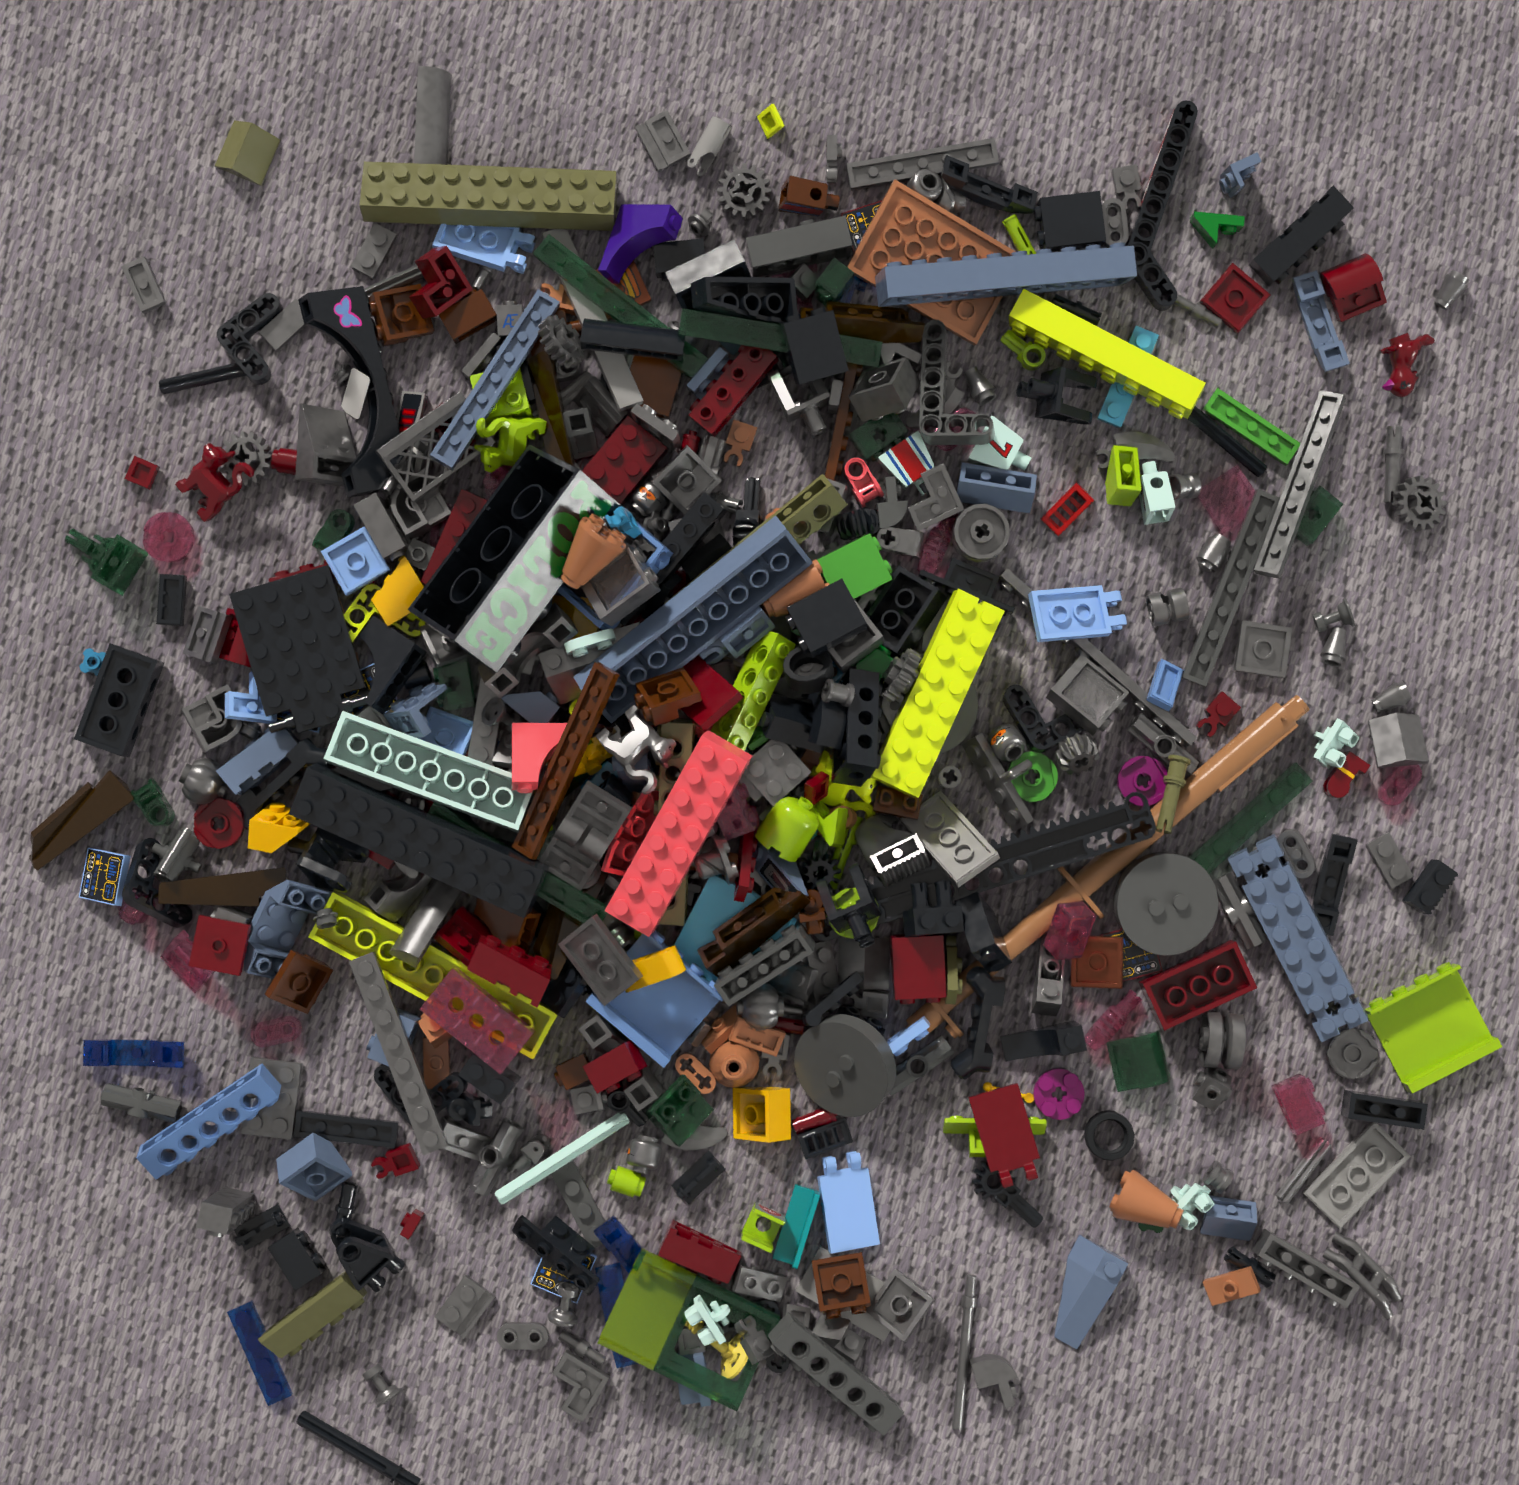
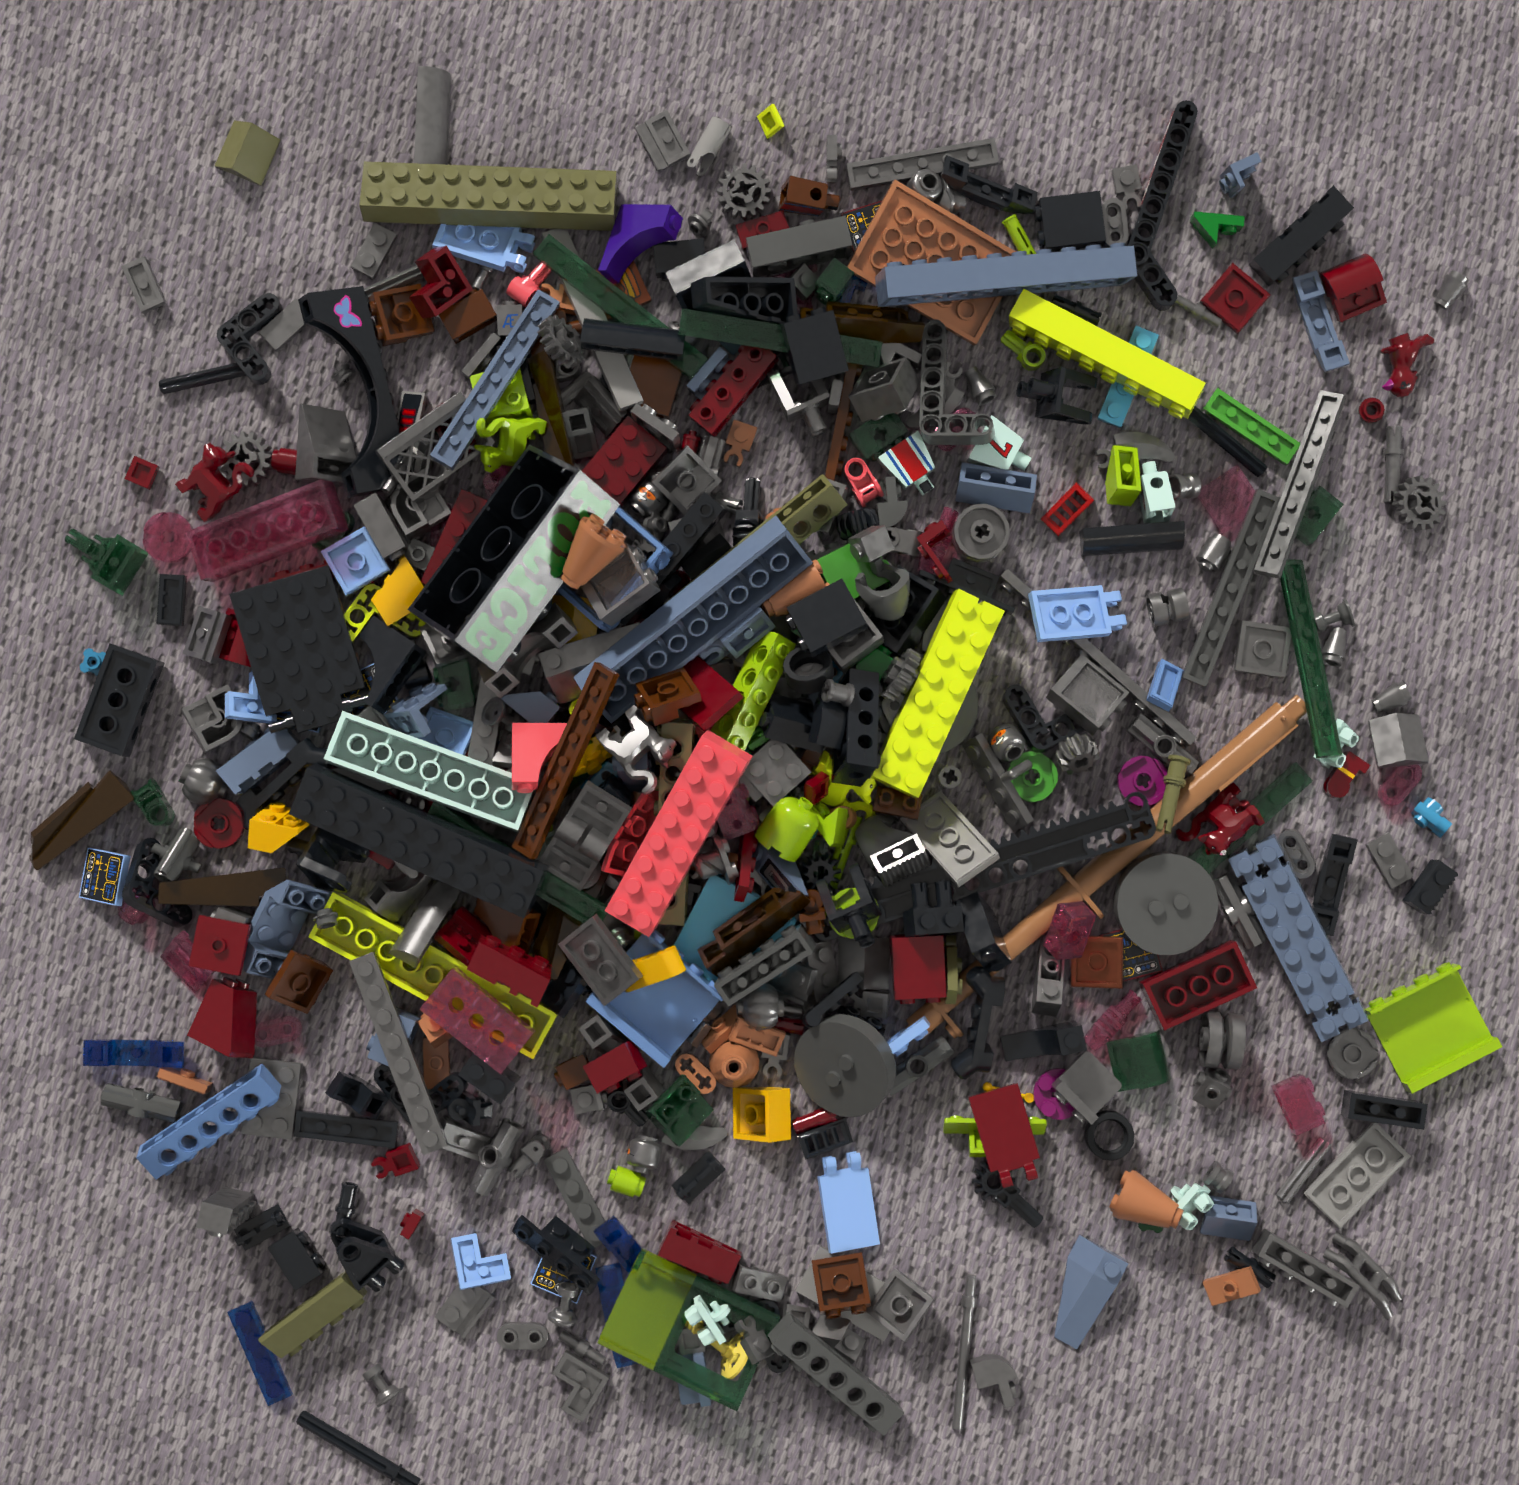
(185, 1079): none -> nougat plate
(227, 1018): none -> dark red slope
(266, 530): none -> clear pink brick
(312, 1167): sand blue slope -> none
(355, 393): white sticker -> none
(358, 1094): none -> black brick
(474, 1270): none -> light blue plate
(524, 288): none -> coral axle
(561, 1158): light aqua axle -> none
(580, 646): light aqua plate -> none
(624, 522): dark azure plate -> none
(758, 1238): lime piece -> none
(761, 225): none -> dark red plate
(797, 1225): teal panel -> none
(870, 544): none -> flat silver brick
(889, 603): none -> dark grey piece
(933, 535): none -> dark red bracket
(942, 500): flat silver plate -> none
(1086, 1087): none -> flat silver bracket
(1132, 538): none -> black brick
(1220, 711): dark red plate -> none
(1224, 816): none -> dark red animal
(1310, 660): none -> clear green plate
(1379, 410): none -> dark red plate
(1428, 814): none -> dark azure plate

